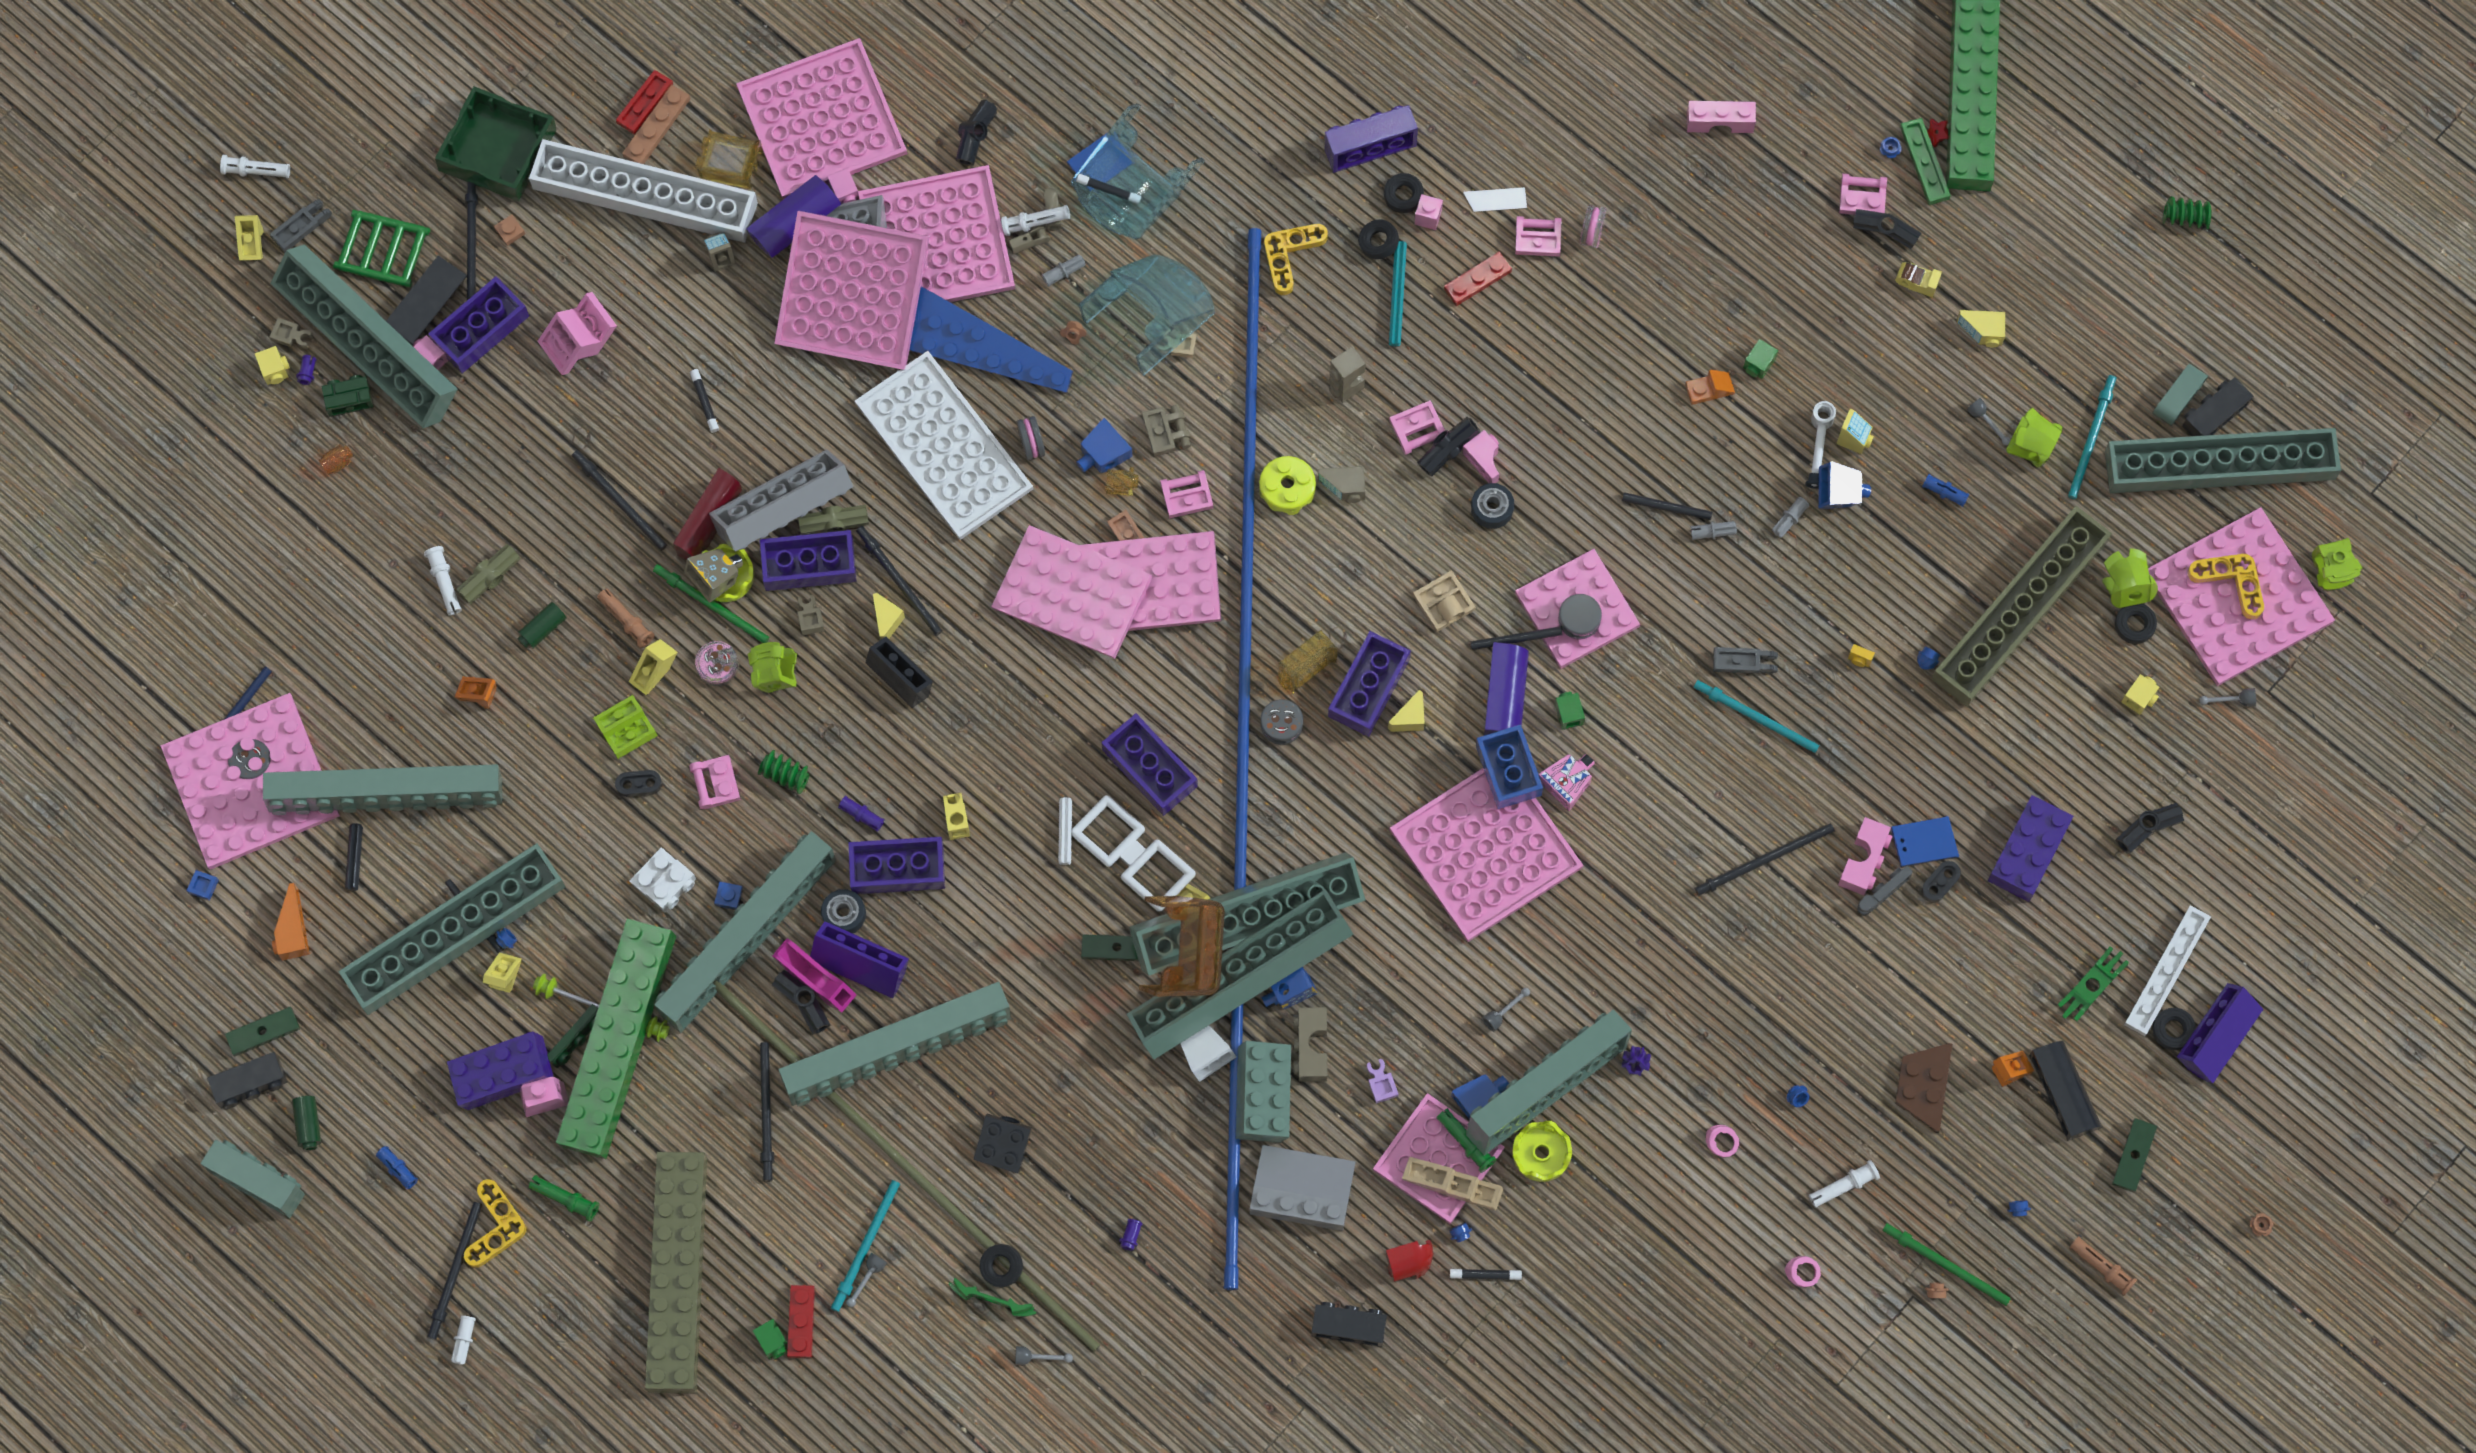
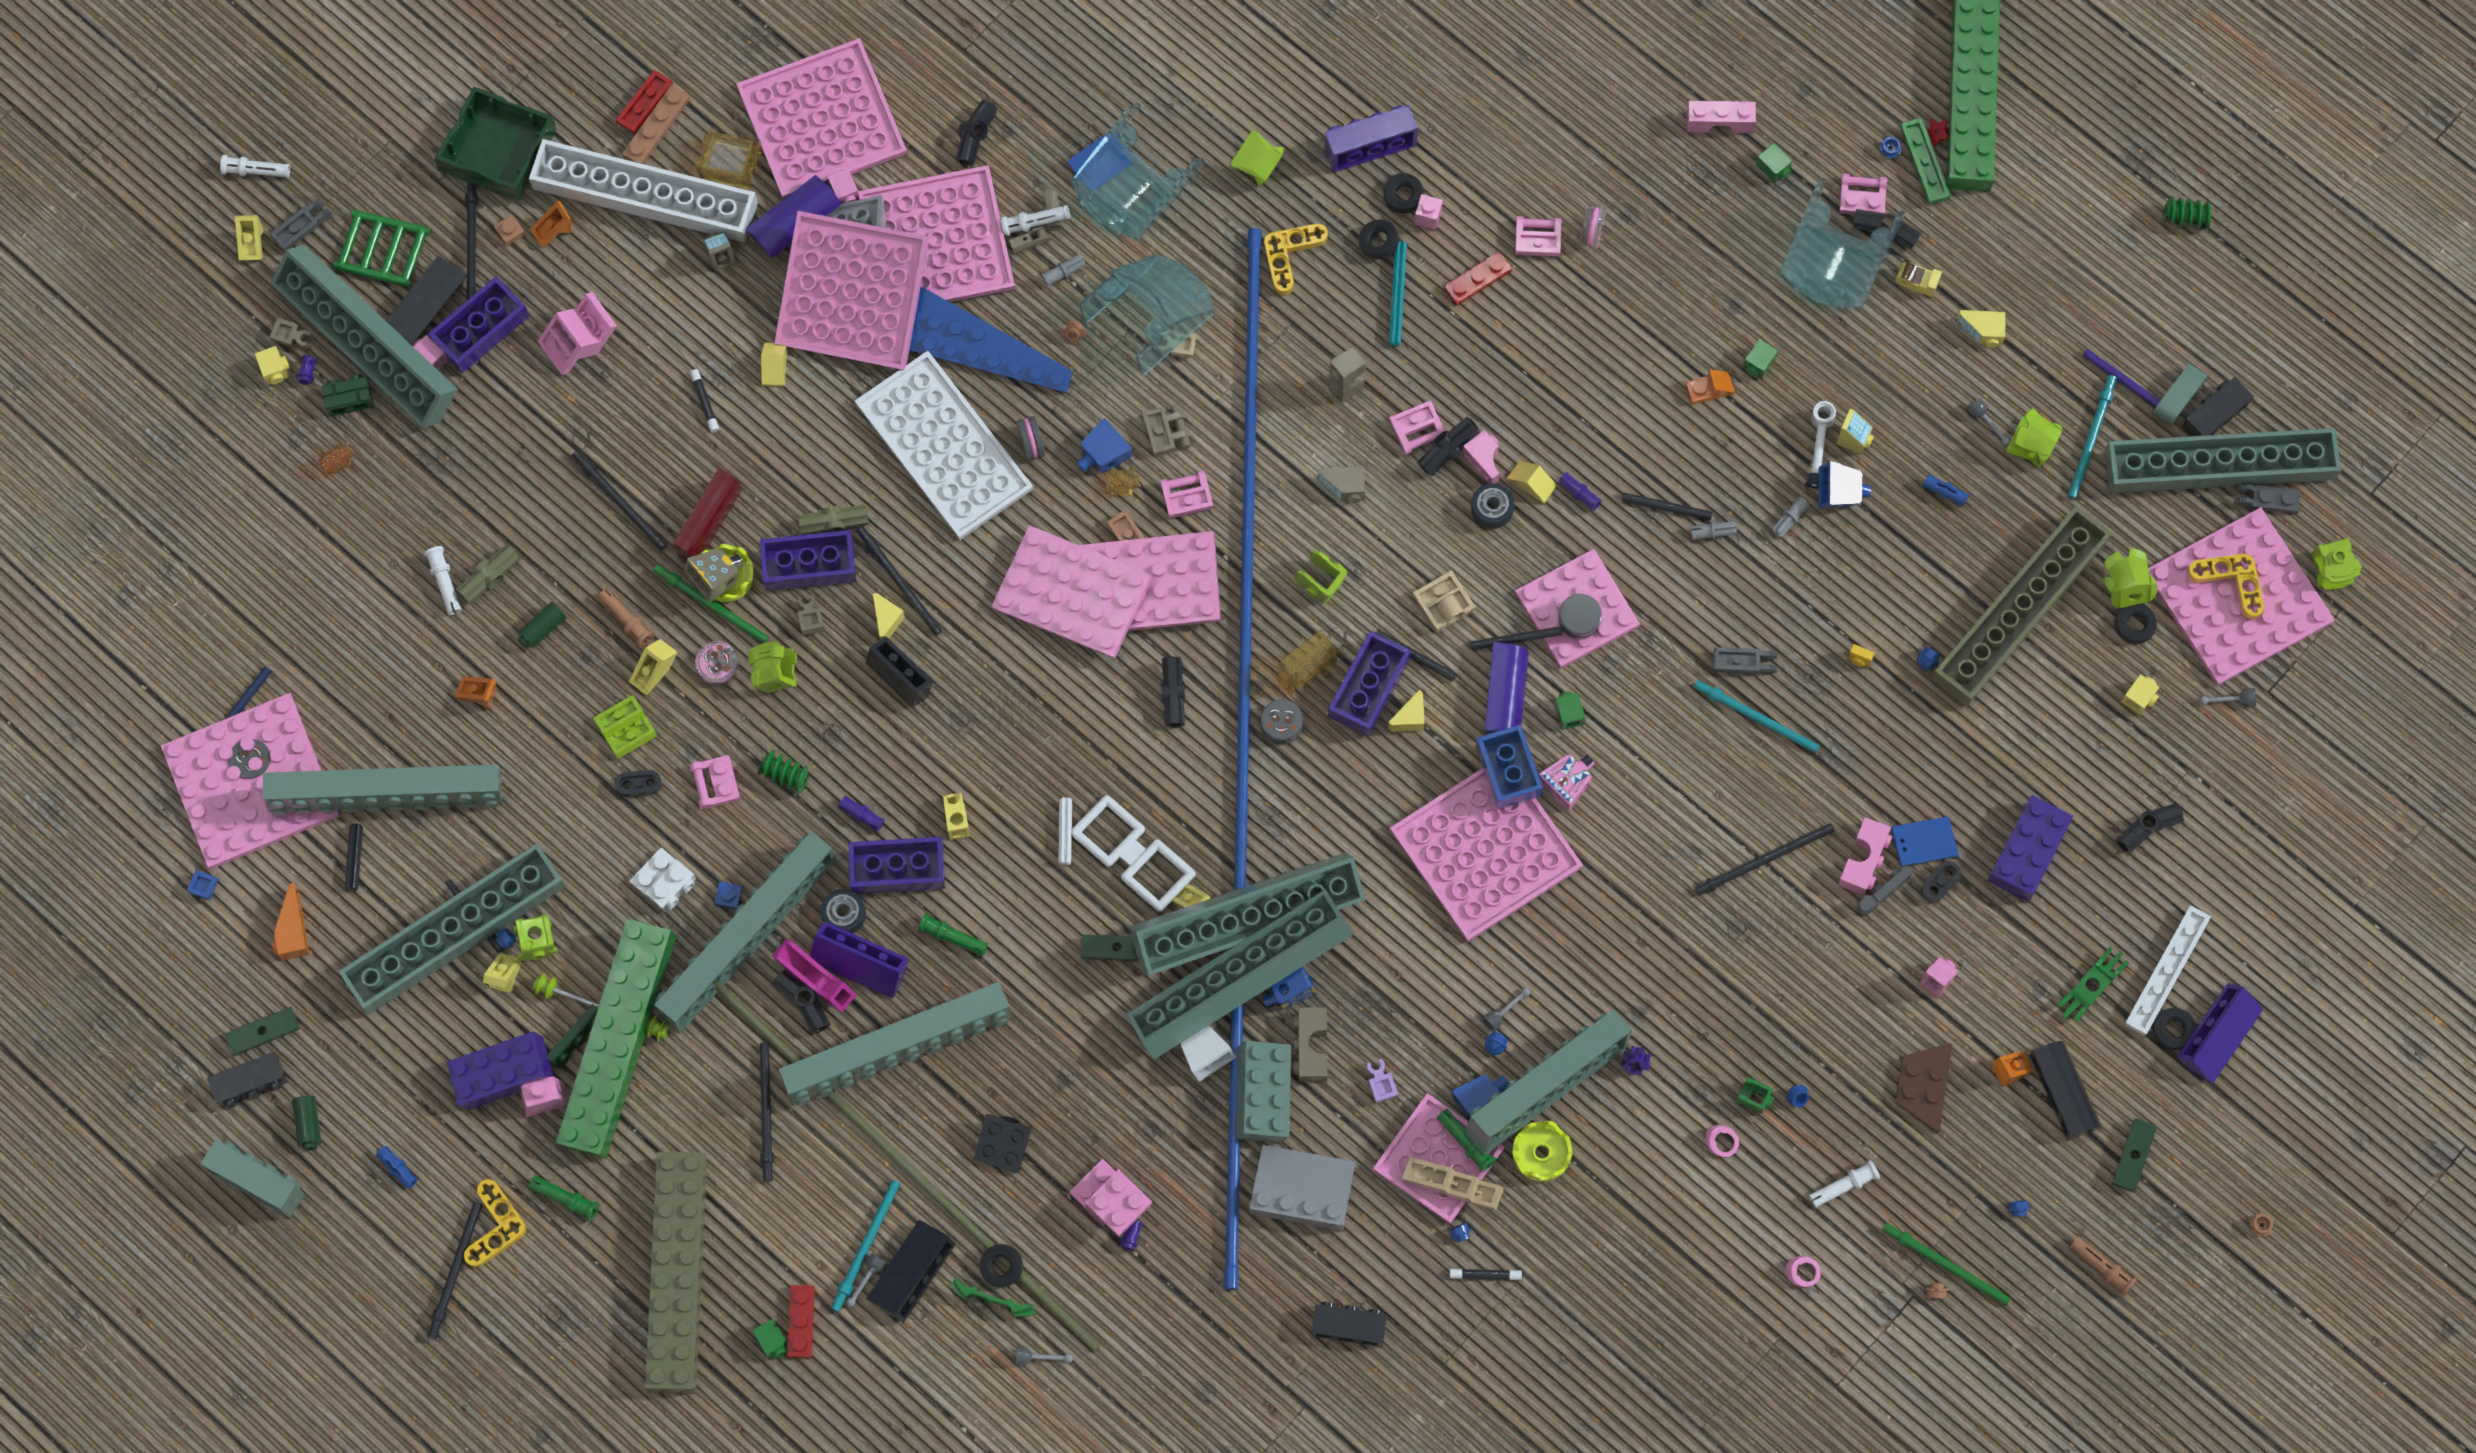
(463, 1340): white axle -> none
(534, 948): none -> lime piece
(551, 224): none -> orange slope
(773, 364): none -> light yellow slope
(781, 500): light grey brick -> none
(911, 1271): none -> black brick
(941, 931): none -> green pin
(1096, 184): black bar -> none
(1111, 1197): none -> bright pink bracket
(1149, 764): dark purple brick -> none
(1173, 692): none -> black piece
(1199, 947): clear orange windscreen -> none
(1257, 157): none -> lime piece
(1290, 499): neon yellow plate -> none
(1311, 587): none -> lime piece
(1409, 1260): red brick -> none
(1422, 659): none -> black bar
(1495, 1043): none -> blue plate
(1497, 199): white sticker -> none
(1532, 480): none -> light yellow slope
(1580, 491): none -> dark purple pin
(1754, 1086): none -> green window
(1774, 163): none -> brick
(1831, 263): none -> clear light blue windscreen
(1939, 976): none -> bright pink arch
(2124, 380): none -> dark purple bar
(2269, 498): none -> dark grey hinge

